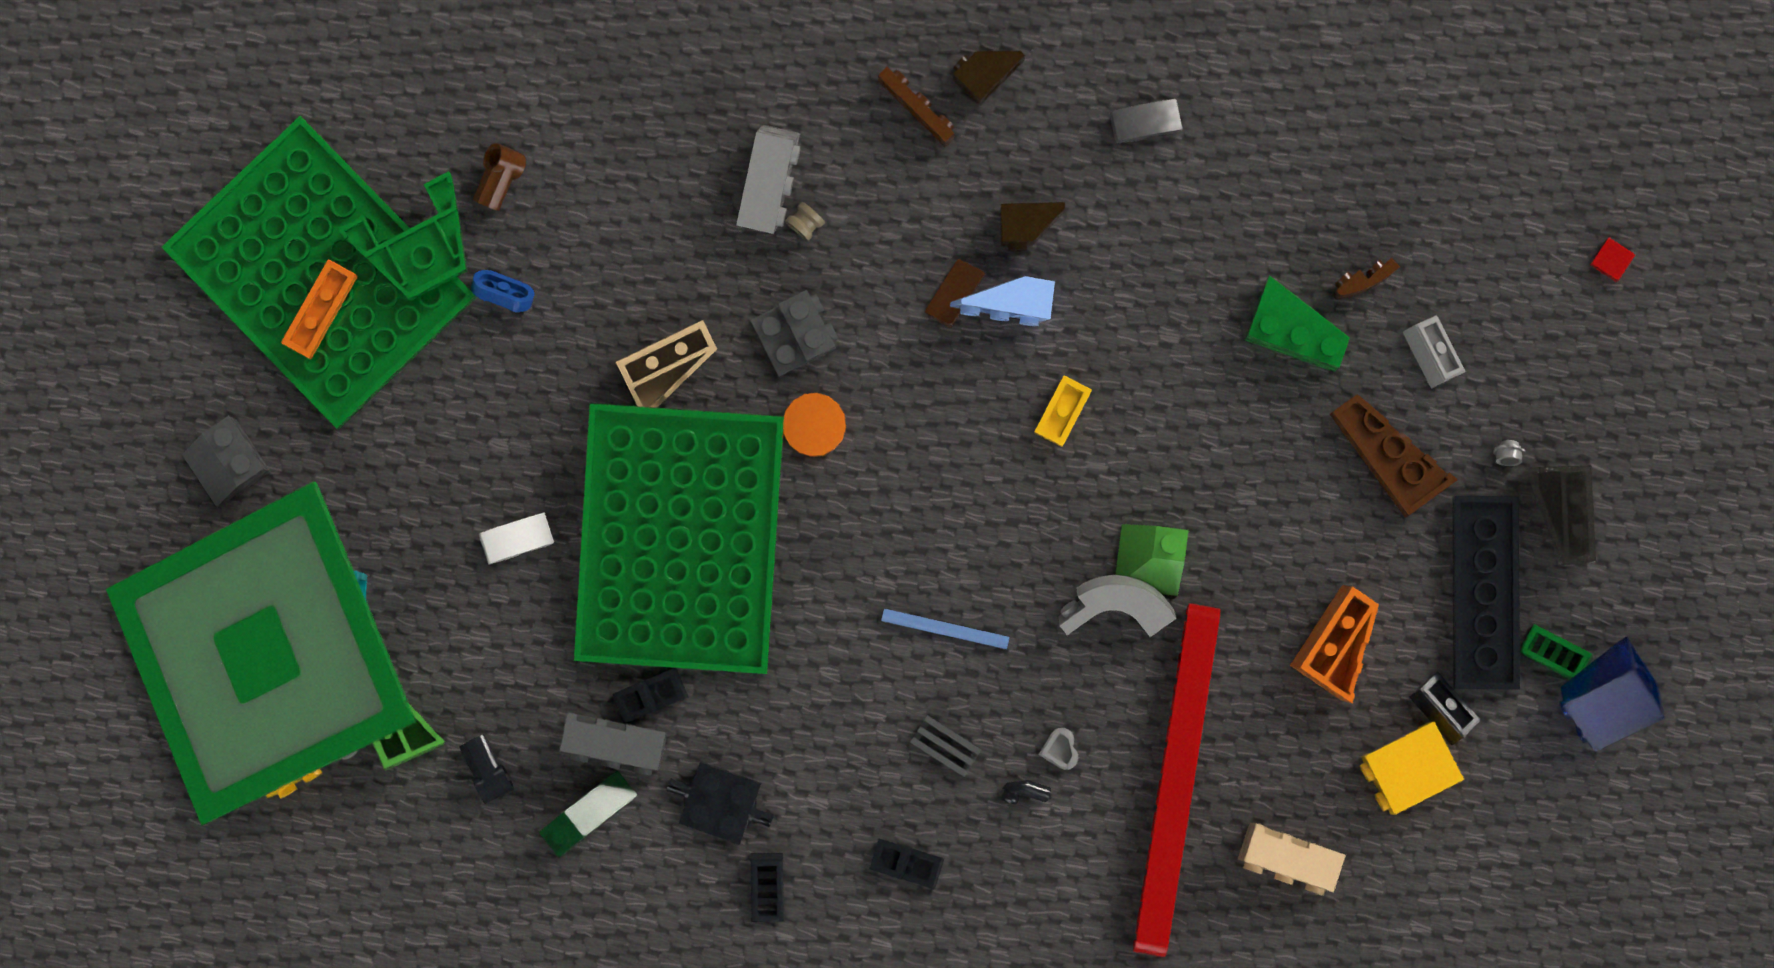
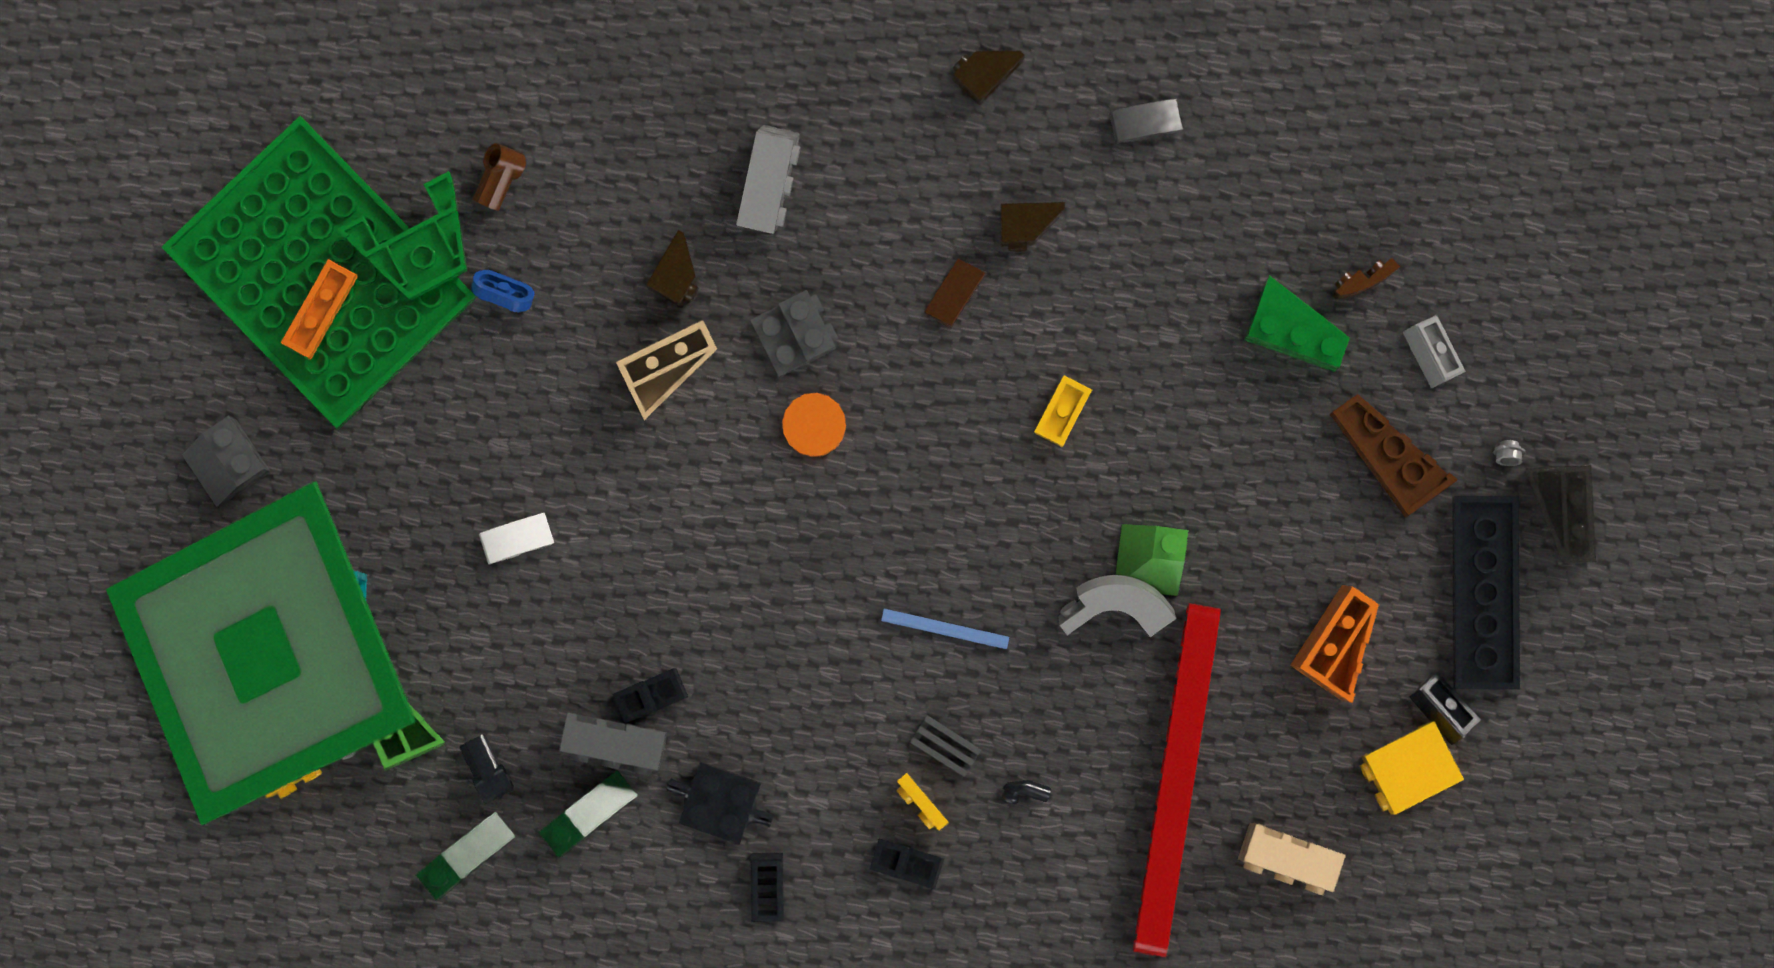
(465, 856): none -> slope
(675, 273): none -> dark brown slope
(678, 538): green plate -> none
(805, 221): dark tan wheel -> none
(911, 792): none -> yellow plate
(917, 105): reddish brown plate -> none
(1020, 298): light blue slope -> none
(1060, 749): light grey tile -> none
(1535, 632): green slope -> none
(1612, 259): red tile -> none
(1612, 697): clear blue slope -> none

